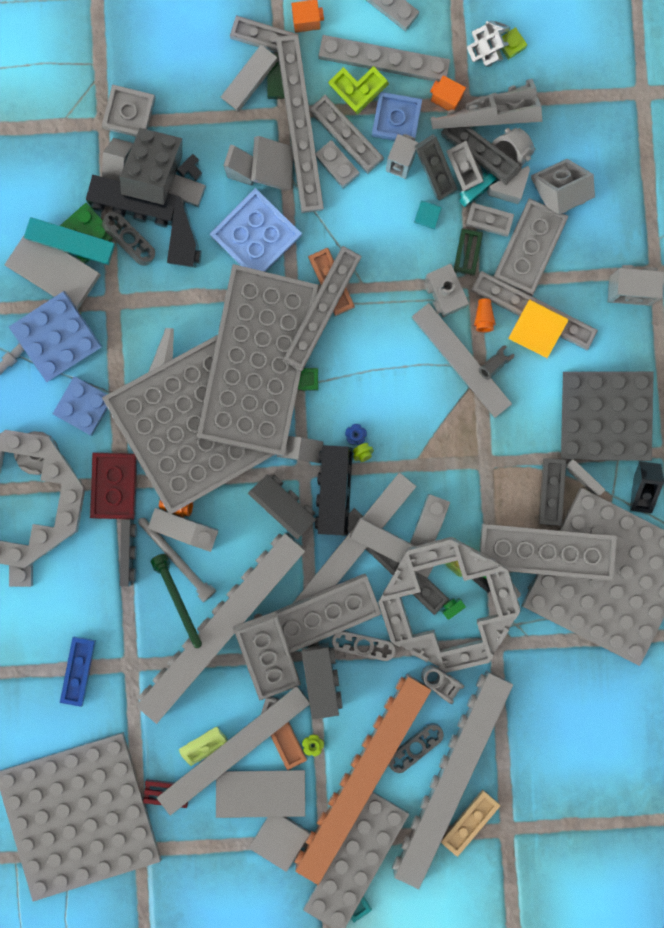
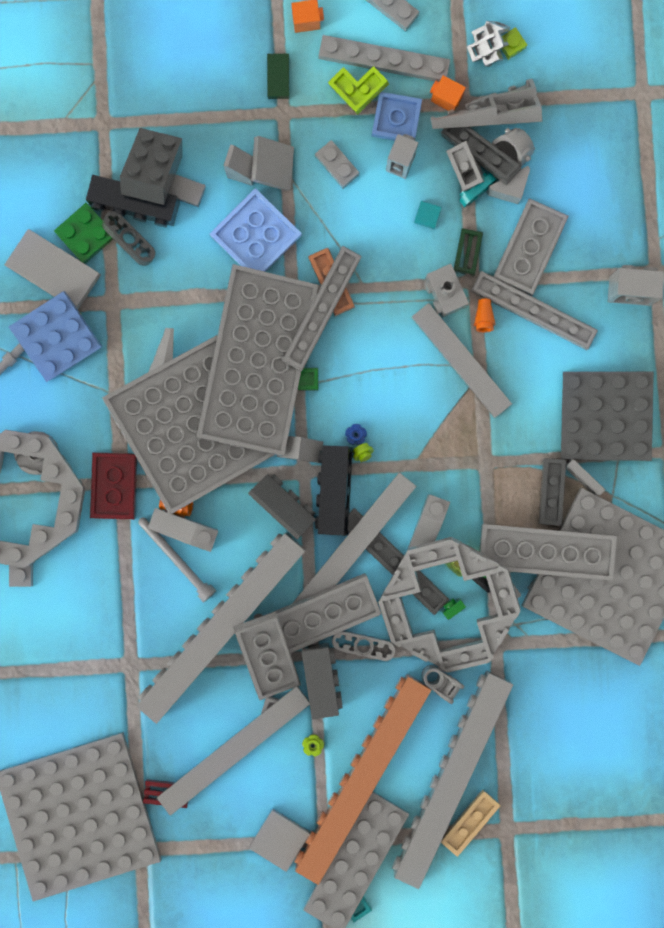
(69, 241): teal tile -> none
(77, 671): blue plate -> none
(81, 406): medium blue plate -> none
(114, 158): light grey slope -> none
(127, 553): dark grey plate -> none
(128, 110): light grey plate -> none
(161, 564): dark green piece -> none
(183, 242): black slope -> none
(189, 167): black tile -> none
(203, 746): yellowish green plate -> none
(249, 78): light grey tile -> none
(257, 33): light grey tile -> none
(260, 794): light grey tile -> none
(288, 746): nougat tile -> none
(299, 123): light grey plate -> none
(346, 134): light grey tile -> none
(383, 542): light grey tile -> none
(415, 757): dark grey beam -> none
(435, 167): dark grey tile -> none
(489, 219): light grey plate -> none
(495, 363): dark grey bar -> none
(538, 328): yellow tile -> none
(564, 186): light grey slope -> none
(646, 487): black slope -> none

